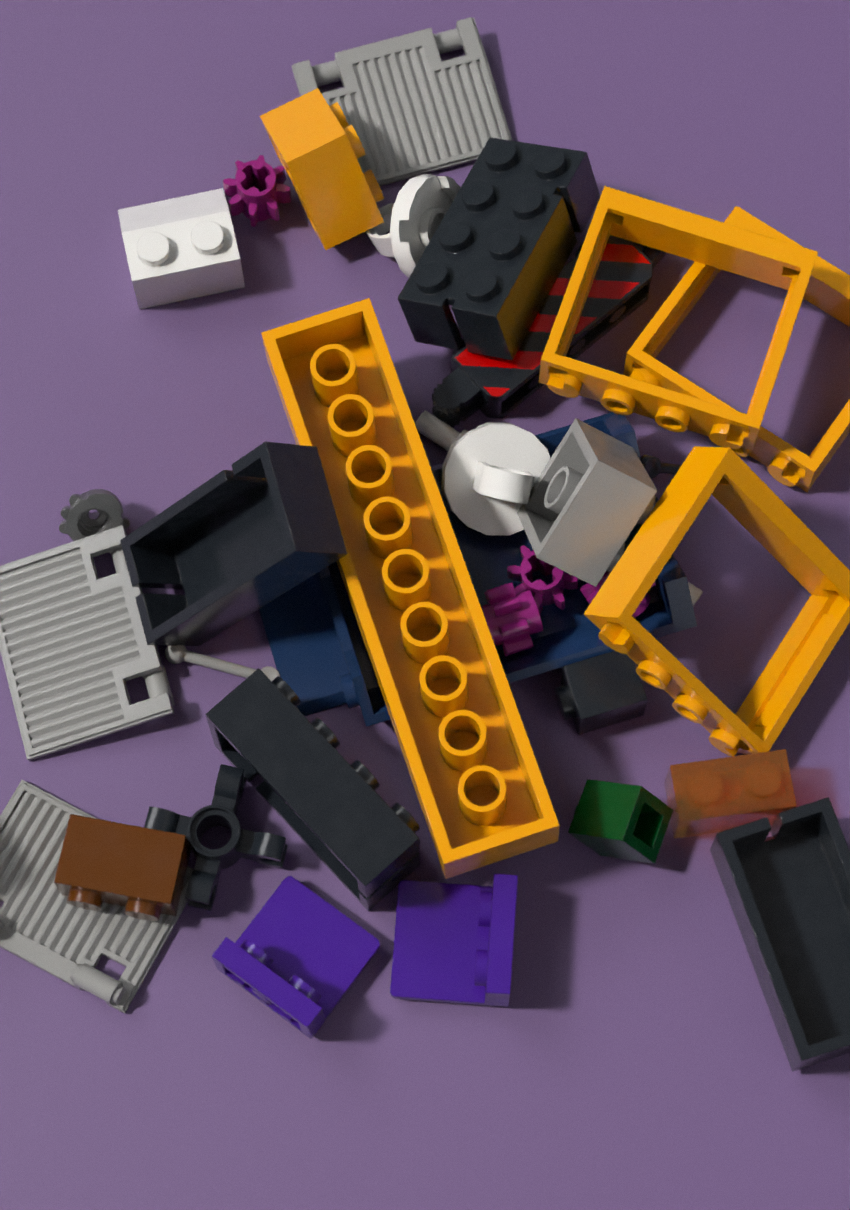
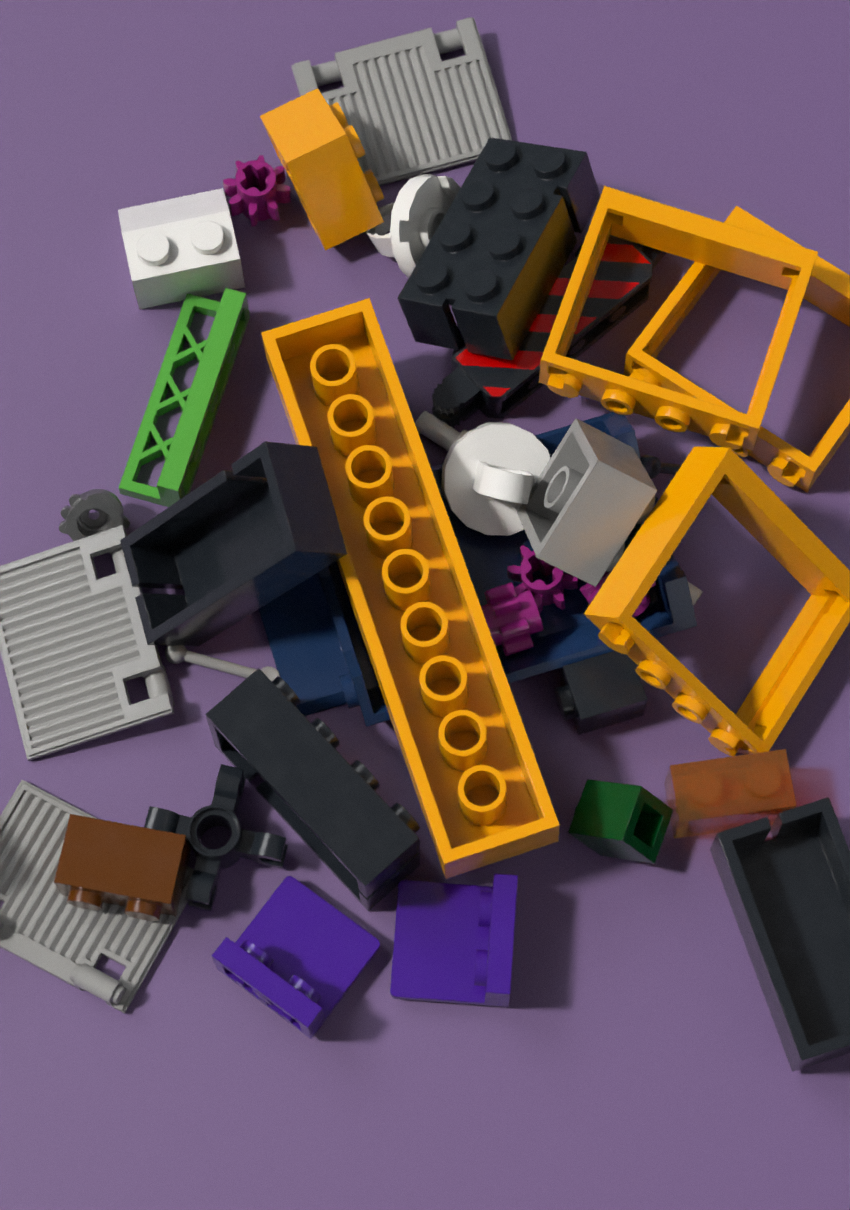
(197, 403): none -> bright green fence

